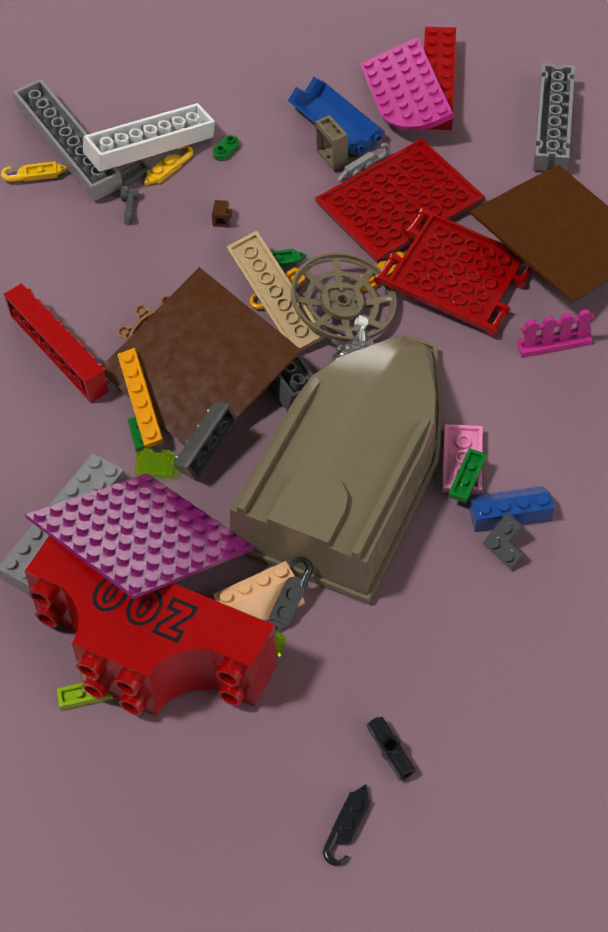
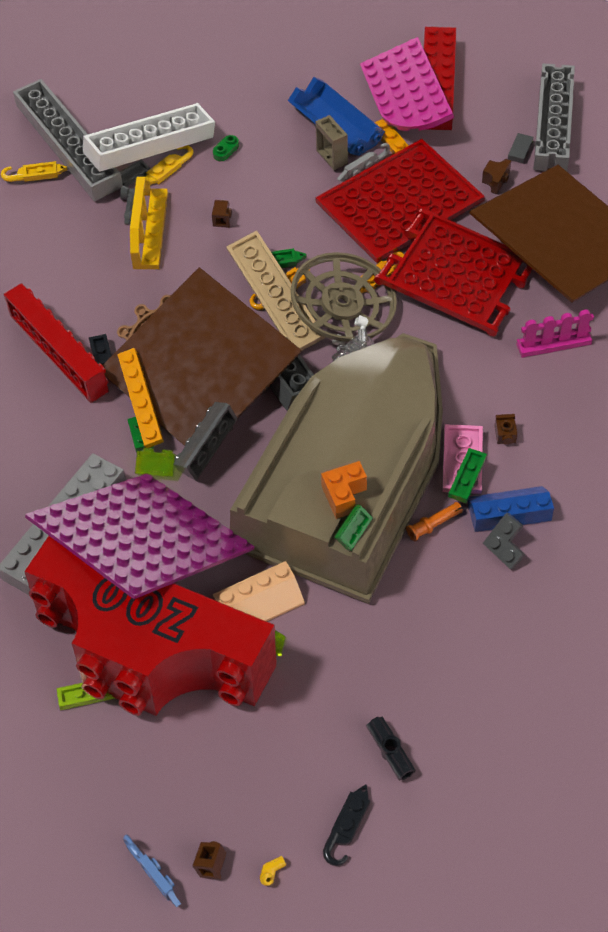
(100, 348): none -> black plate
(152, 869): none -> medium blue plate
(154, 225): none -> yellow plate
(209, 860): none -> reddish brown brick
(269, 869): none -> yellow arm
(290, 596): black plate -> none
(341, 485): none -> orange brick
(353, 527): none -> green plate
(391, 137): none -> light orange plate
(426, 524): none -> orange pin
(496, 174): none -> reddish brown brick
(505, 429): none -> reddish brown brick
(520, 148): none -> dark grey tile

